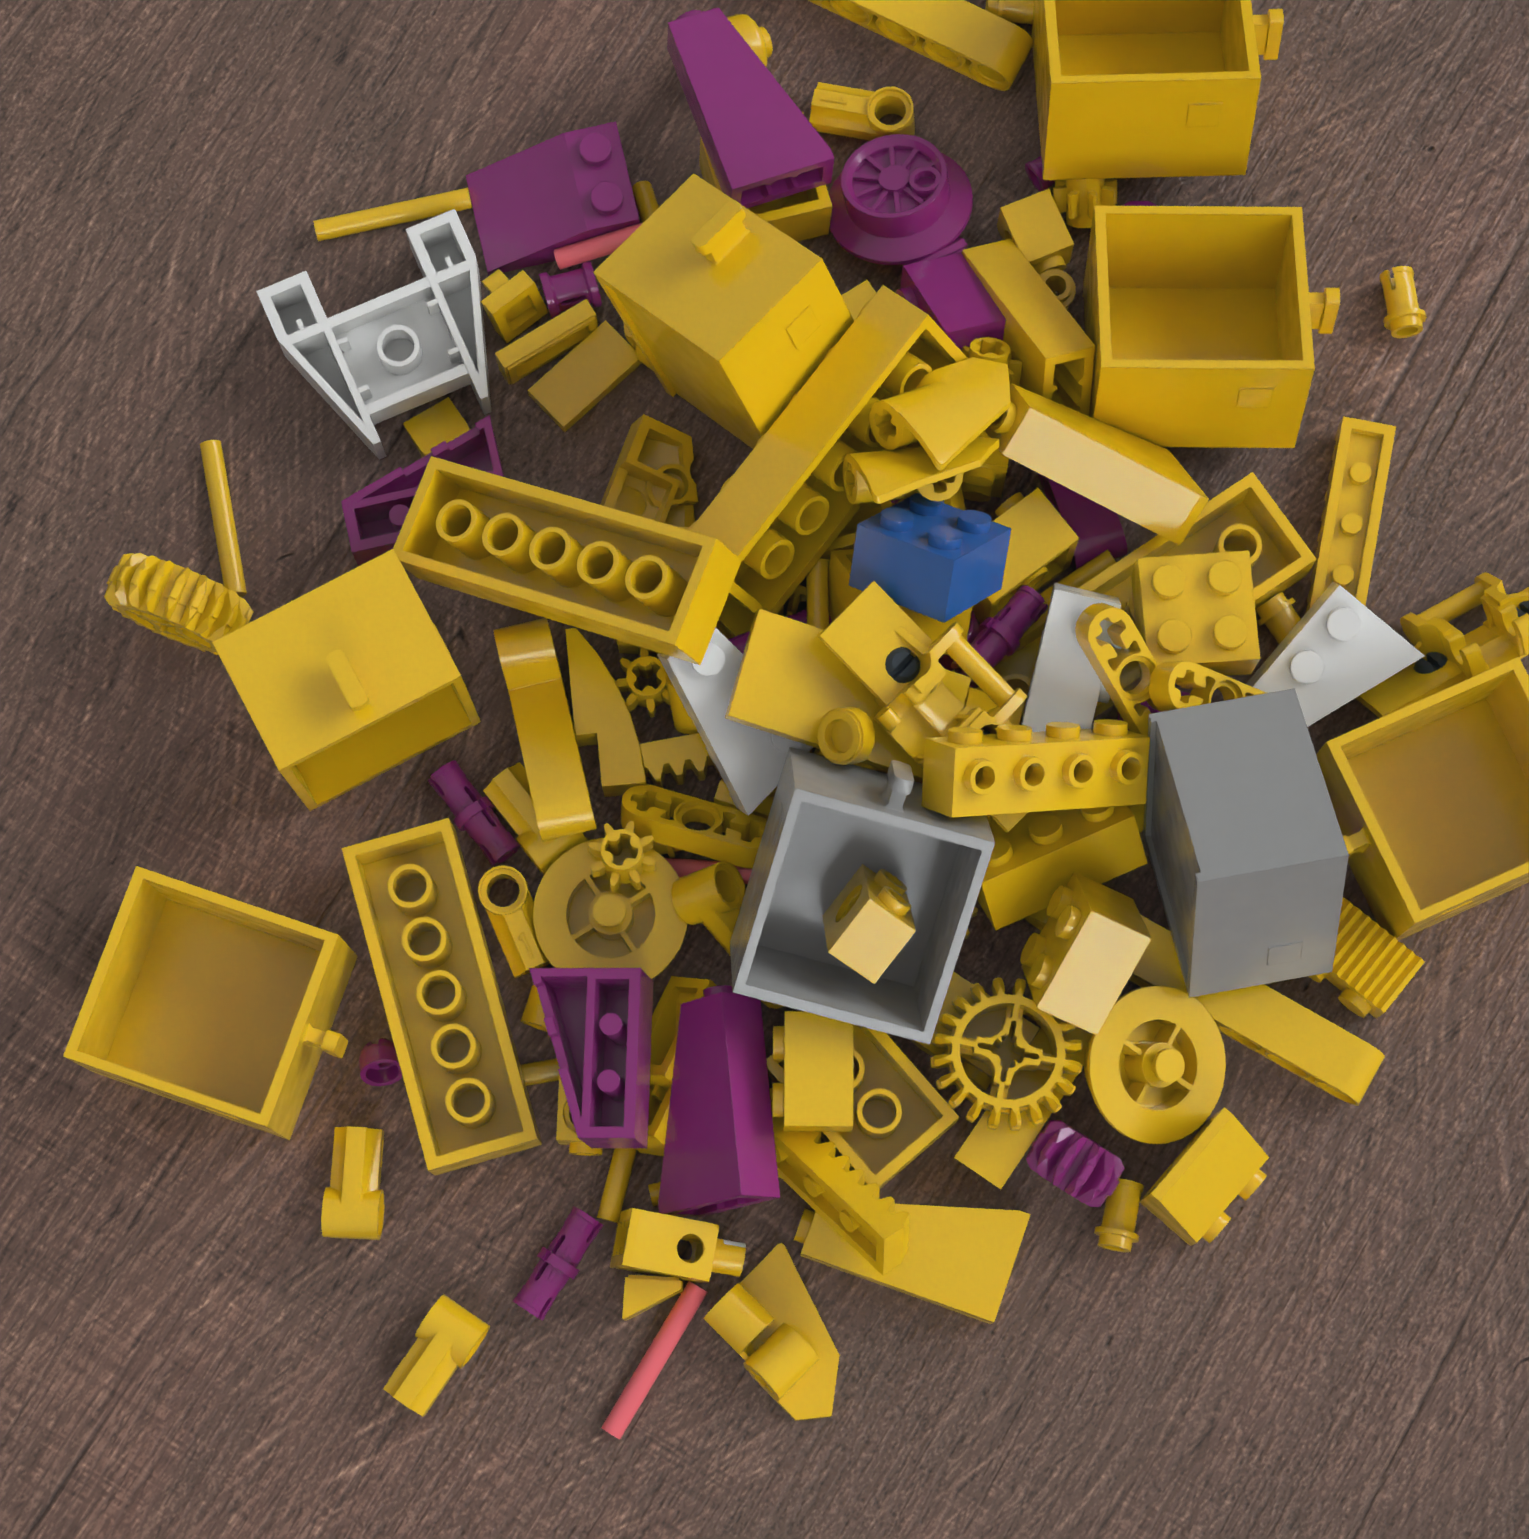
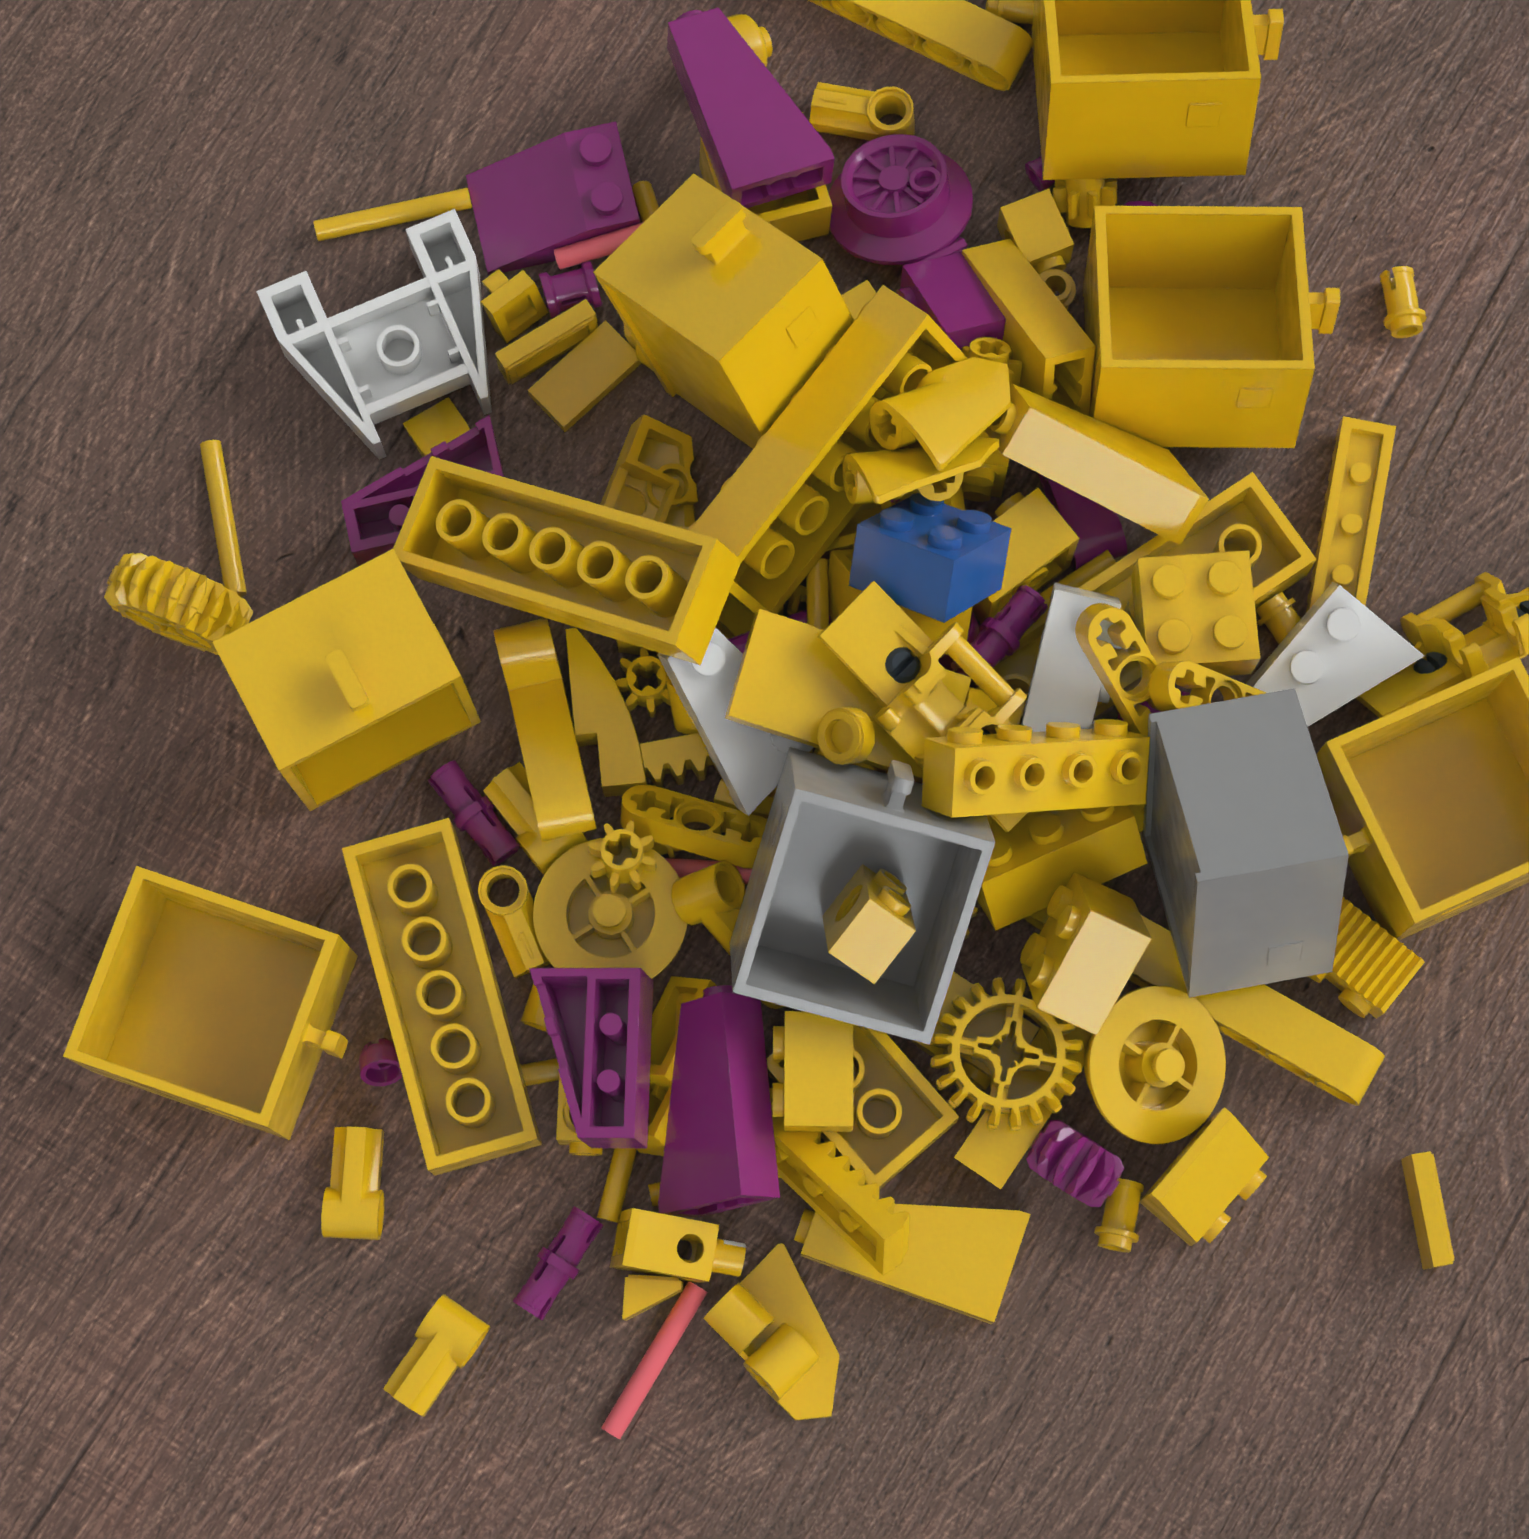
(1427, 1210): none -> yellow tile

